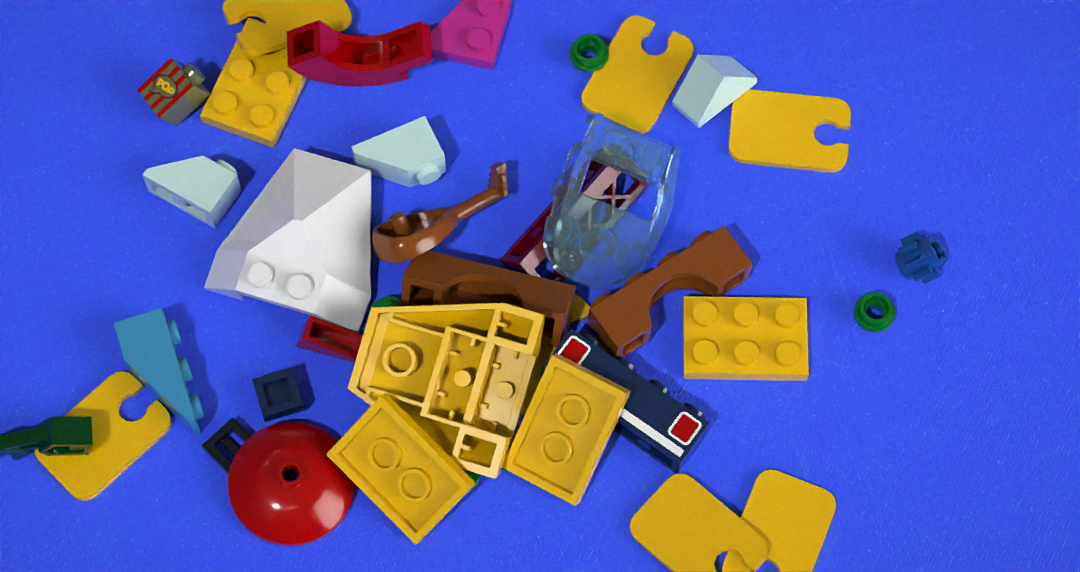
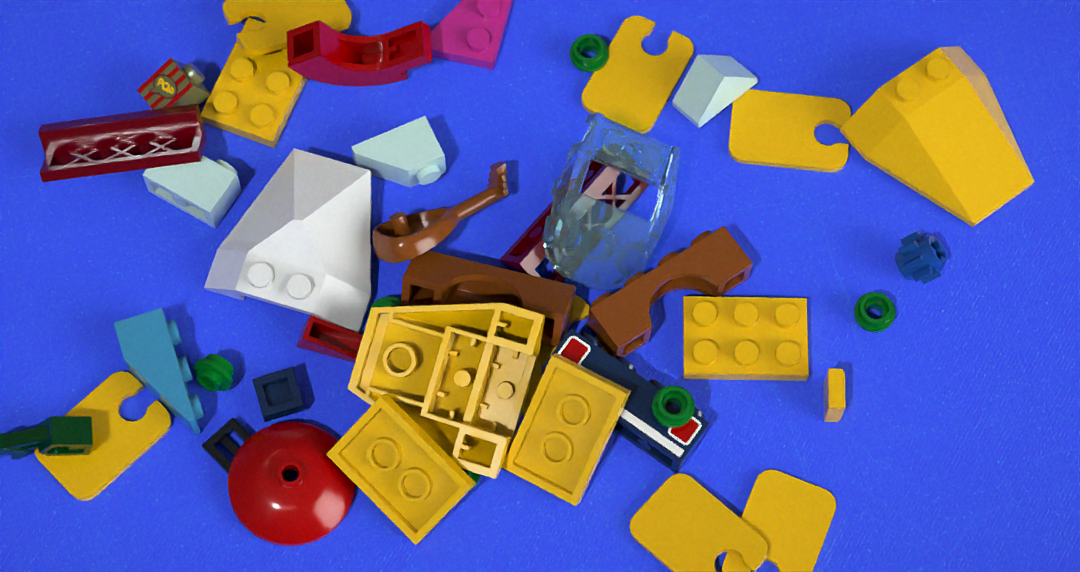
(122, 142): none -> dark red fence
(214, 373): none -> green plate
(673, 394): none -> green plate
(834, 395): none -> yellow tile
(942, 136): none -> yellow wedge

